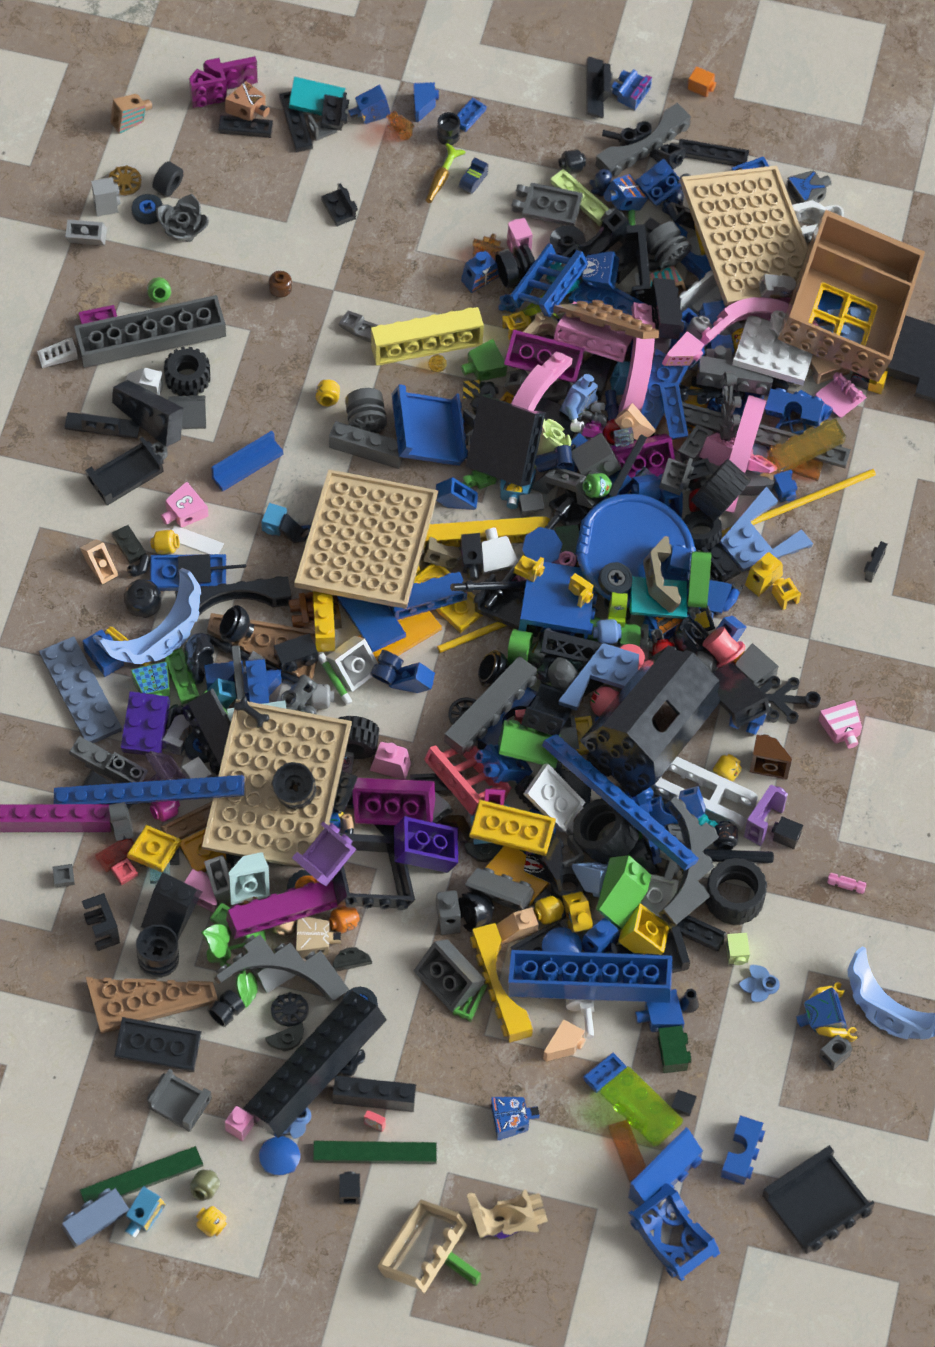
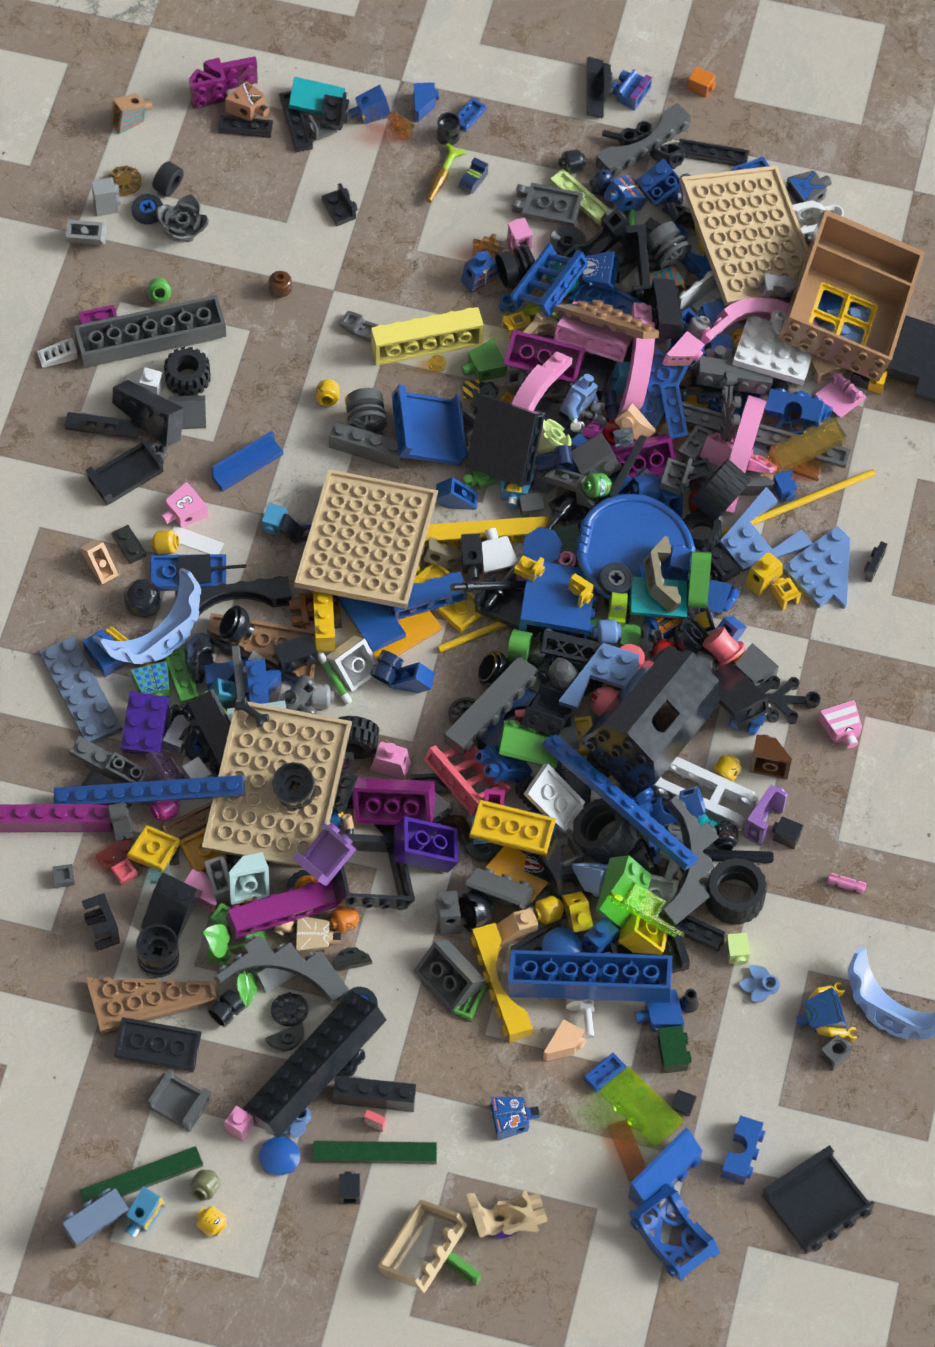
(140, 569): black arm -> none
(645, 905): none -> clear neon green bracket
(823, 569): none -> medium blue wing

